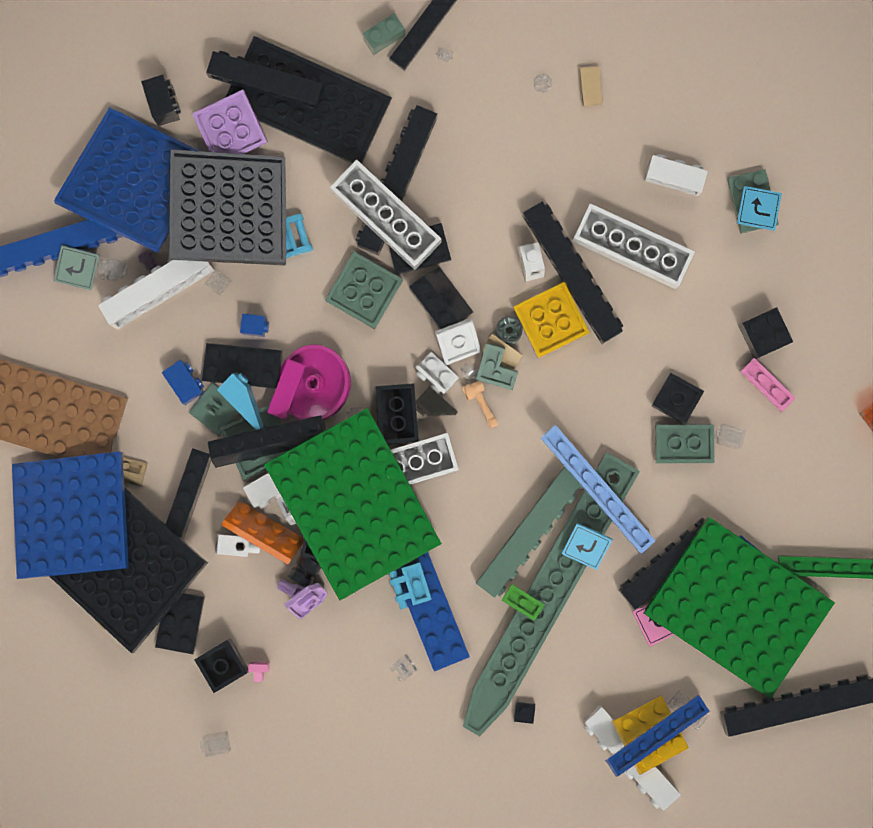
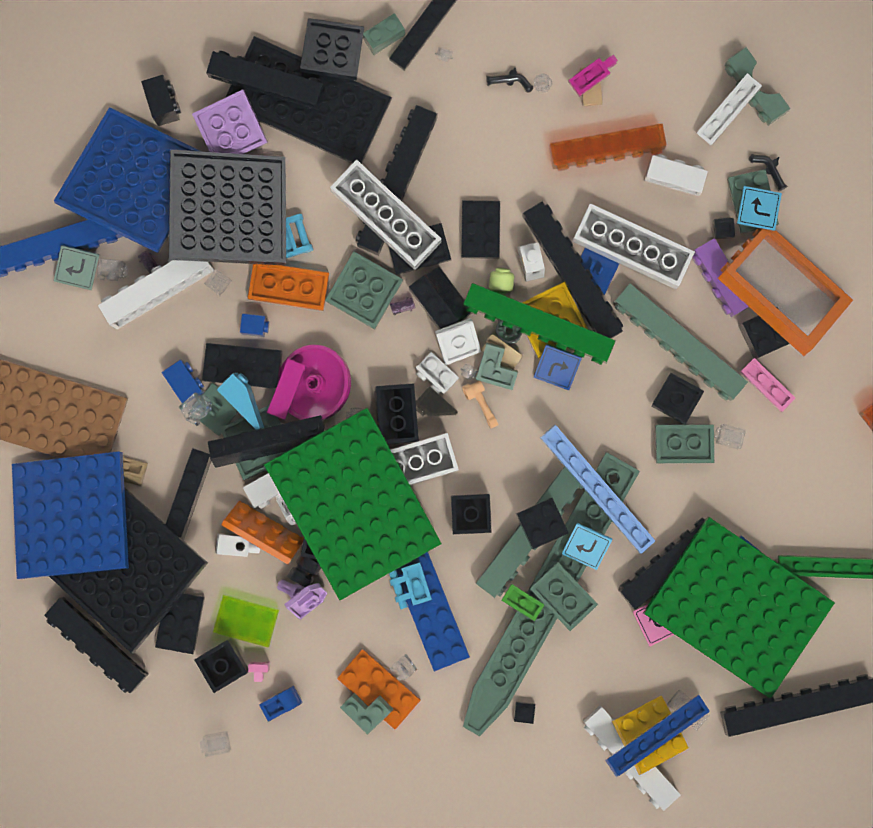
(96, 645): none -> black brick
(196, 408): none -> clear brick
(246, 621): none -> clear neon green plate
(281, 703): none -> blue plate
(288, 286): none -> orange plate
(332, 49): none -> black plate
(366, 716): none -> sand green plate
(370, 679): none -> orange plate
(402, 306): none -> clear purple pin
(471, 514): none -> black brick
(480, 229): none -> black plate
(501, 281): none -> yellowish green head
(510, 79): none -> black piece
(539, 323): none -> green brick
(542, 523): none -> black brick
(557, 367): none -> piece
(563, 596): none -> sand green plate
(592, 75): none -> dark pink plate
(600, 268): none -> blue piece
(607, 146): none -> clear orange brick
(680, 342): none -> sand green brick
(711, 260): none -> medium lavender brick
(724, 228): none -> black plate
(729, 109): none -> white plate
(768, 105): none -> sand green arch
(771, 168): none -> black piece
(785, 289): none -> window

